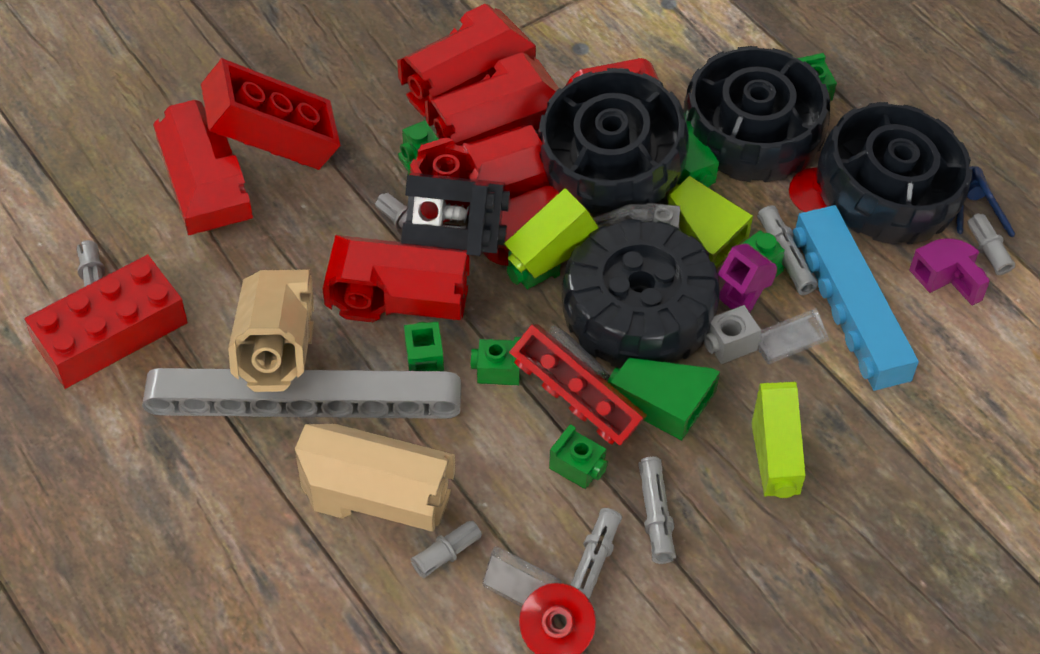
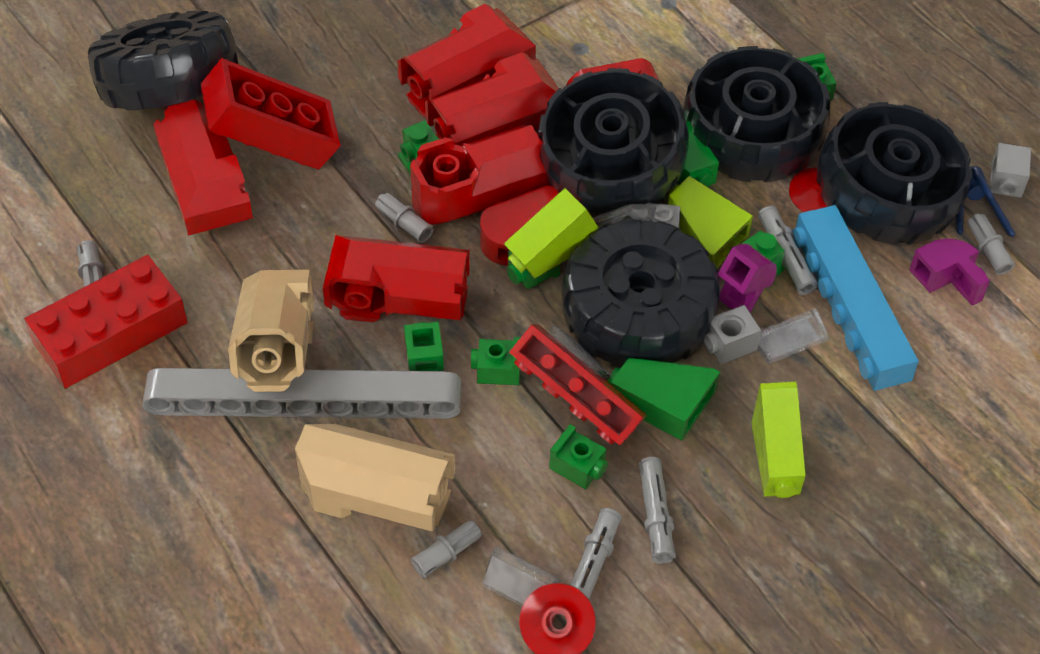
(159, 59): none -> black wheel
(485, 213): black brick -> none
(1010, 170): none -> light grey brick

